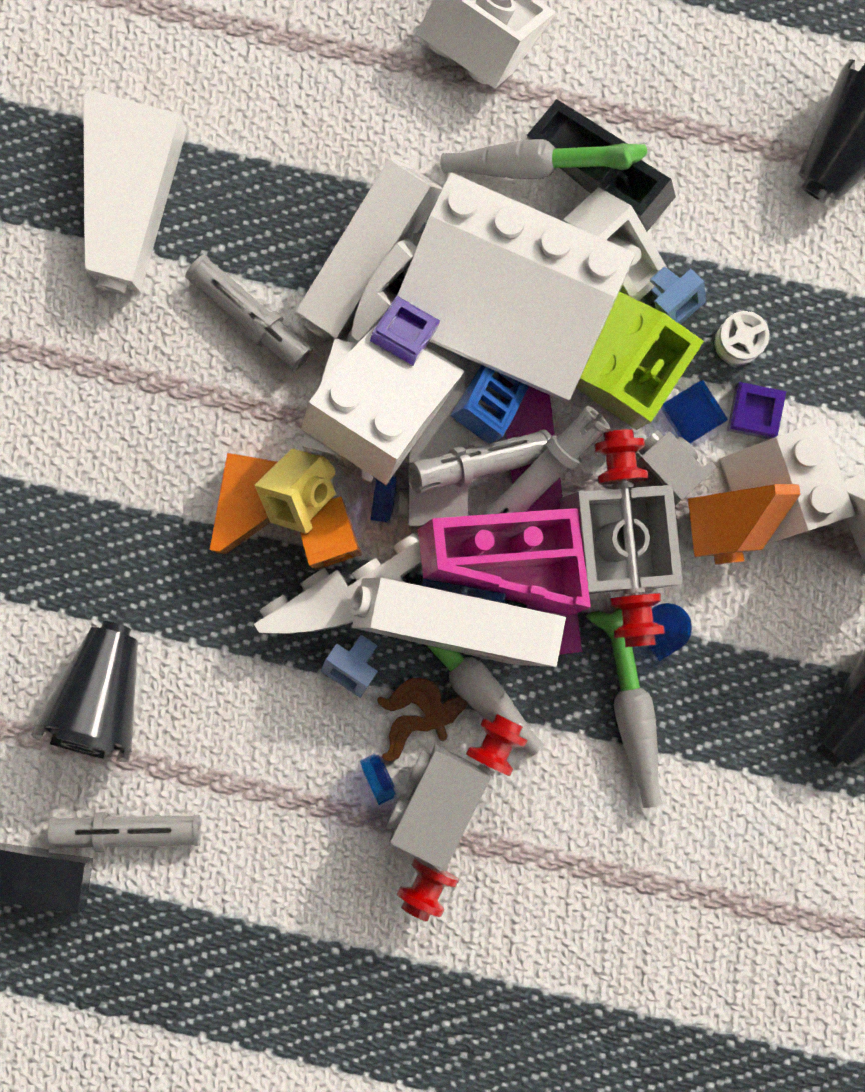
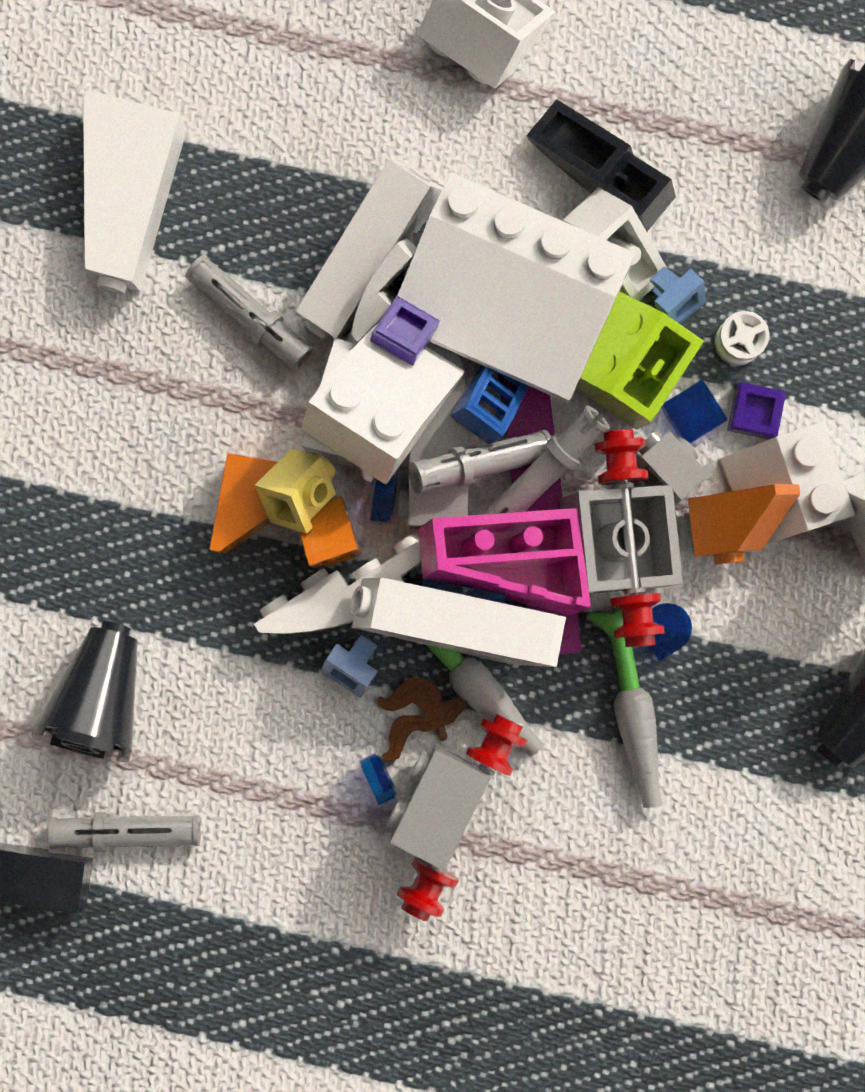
(539, 159): light grey piece -> none

